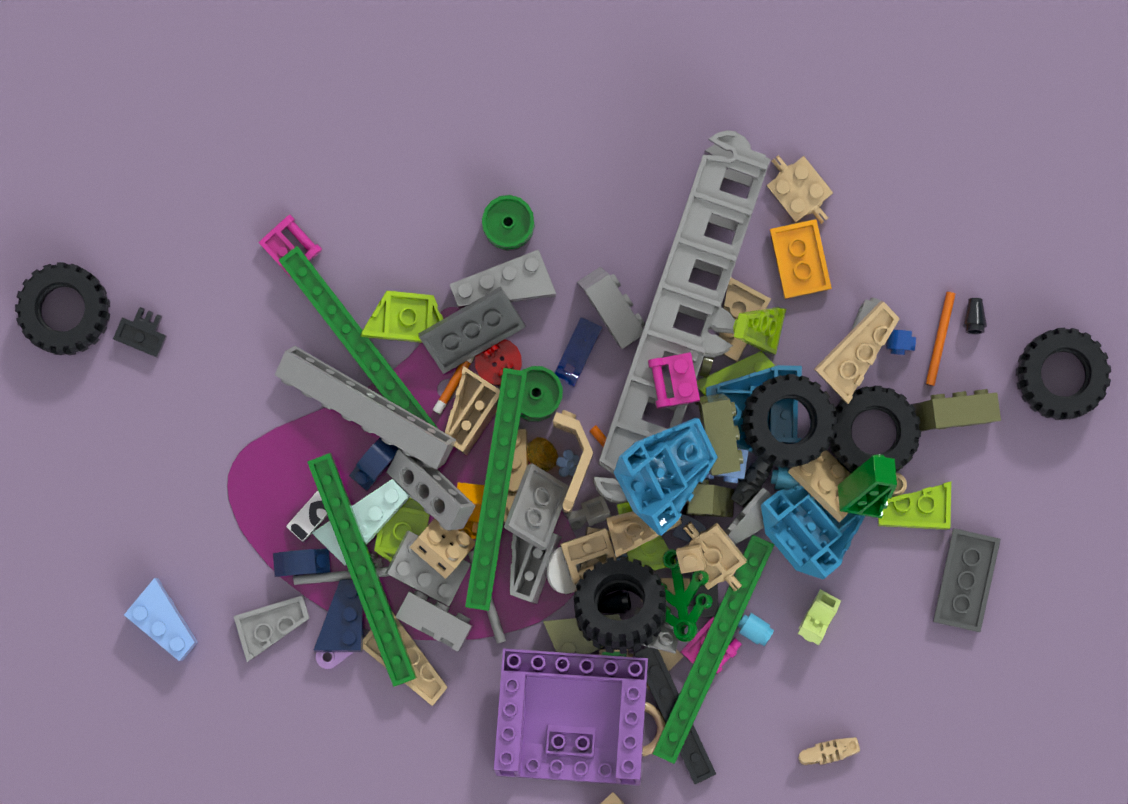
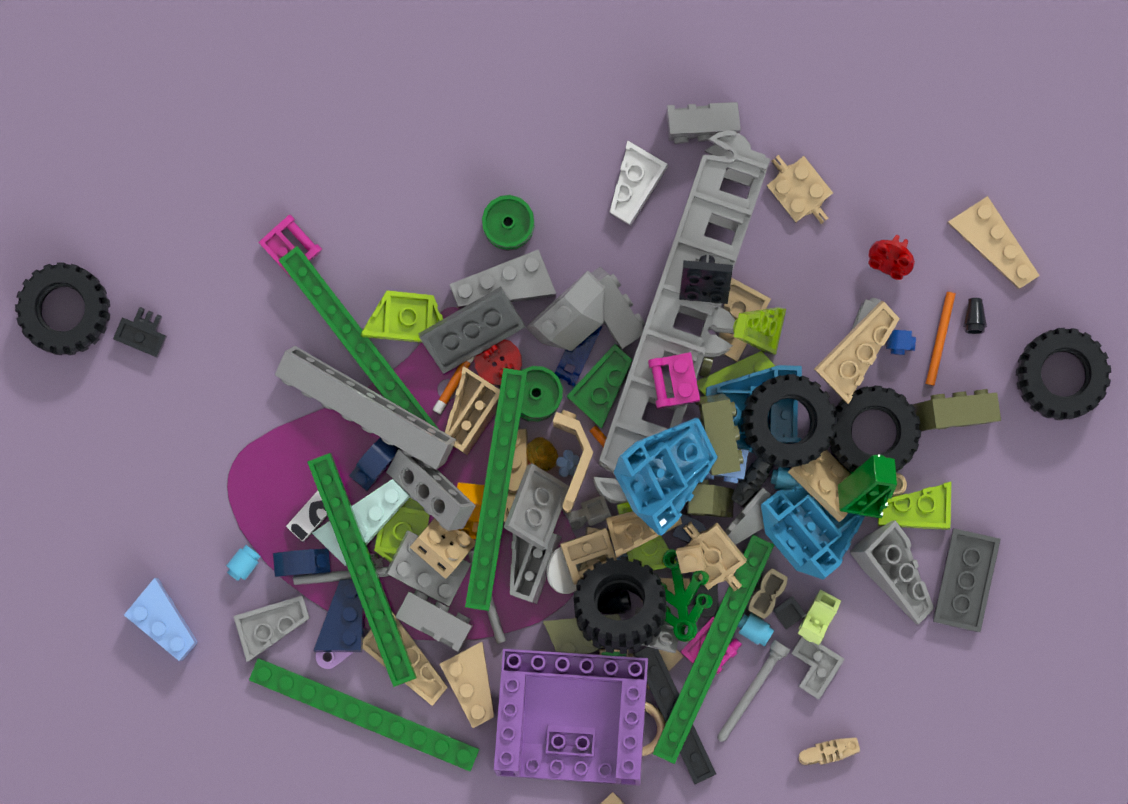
(243, 563): none -> medium azure brick
(364, 714): none -> green plate
(470, 682): none -> tan wedge
(571, 315): none -> light grey wedge
(600, 385): none -> green wing
(636, 182): none -> white wing
(701, 121): none -> light grey wedge
(705, 281): none -> black plate
(764, 599): none -> dark tan brick
(777, 652): none -> light grey piece
(789, 612): none -> black panel
(800, 259): light orange plate -> none
(823, 665): none -> light grey plate
(890, 564): none -> light grey wedge
(891, 257): none -> red plate
(990, 235): none -> tan wing

